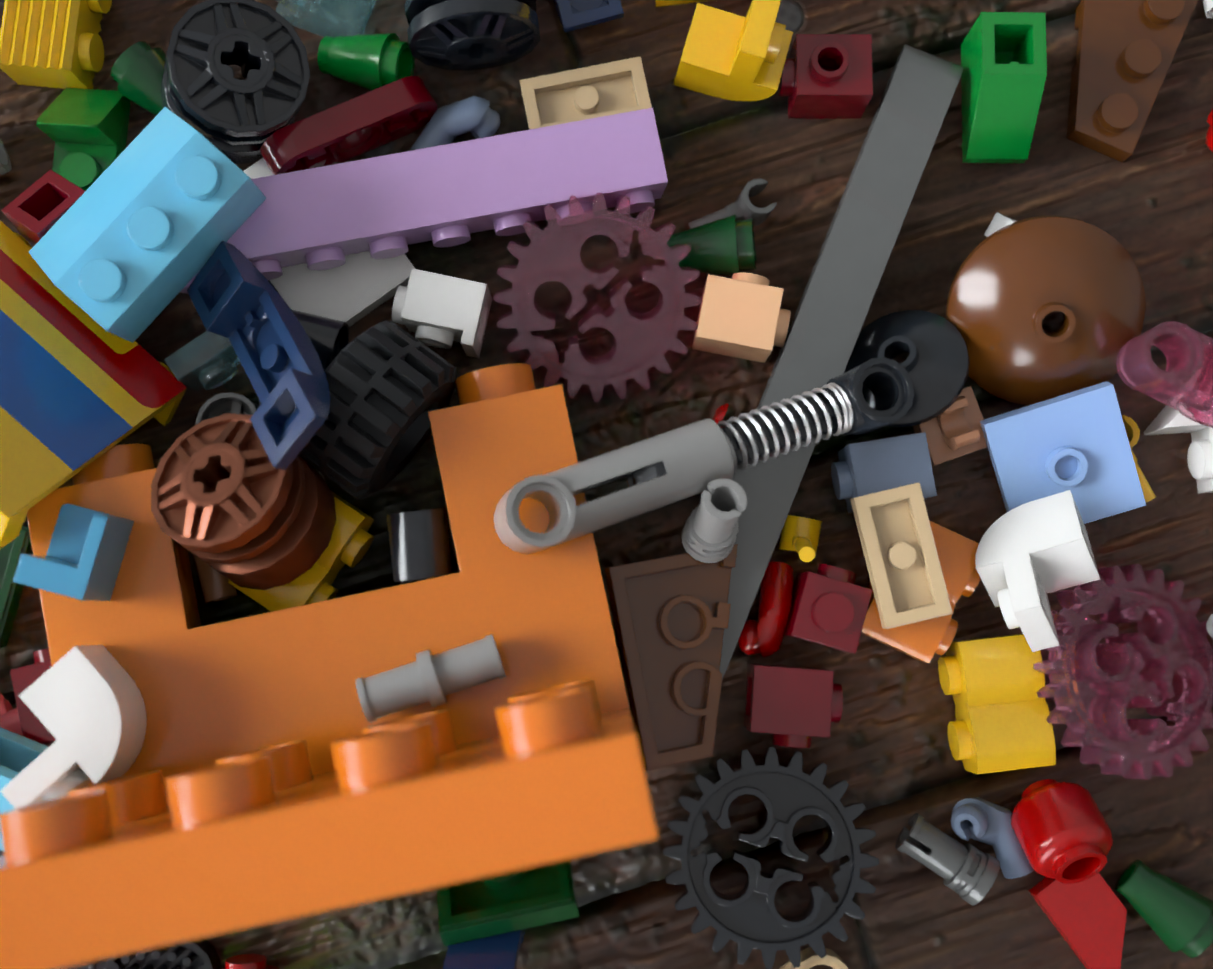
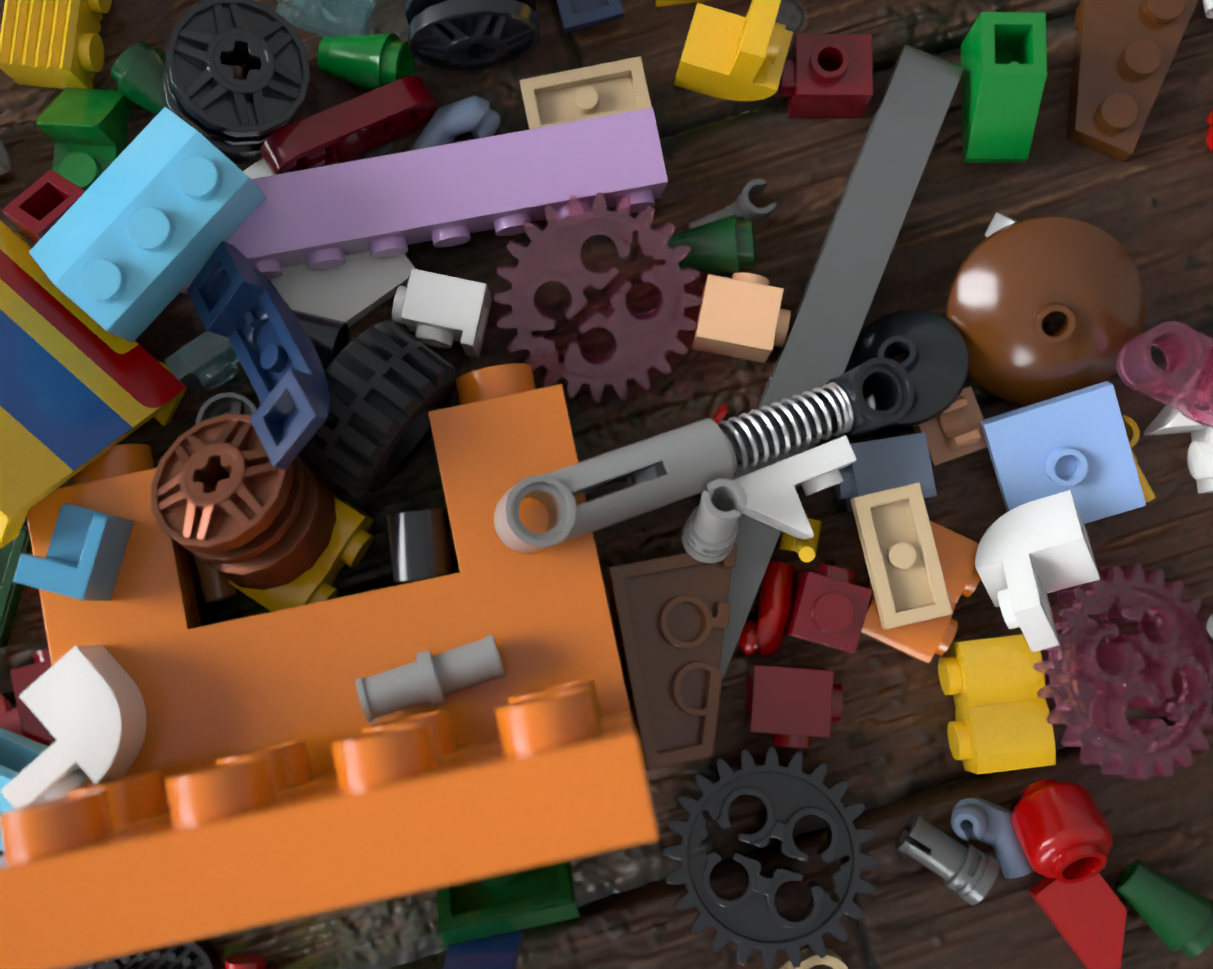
(773, 492): none -> white slope

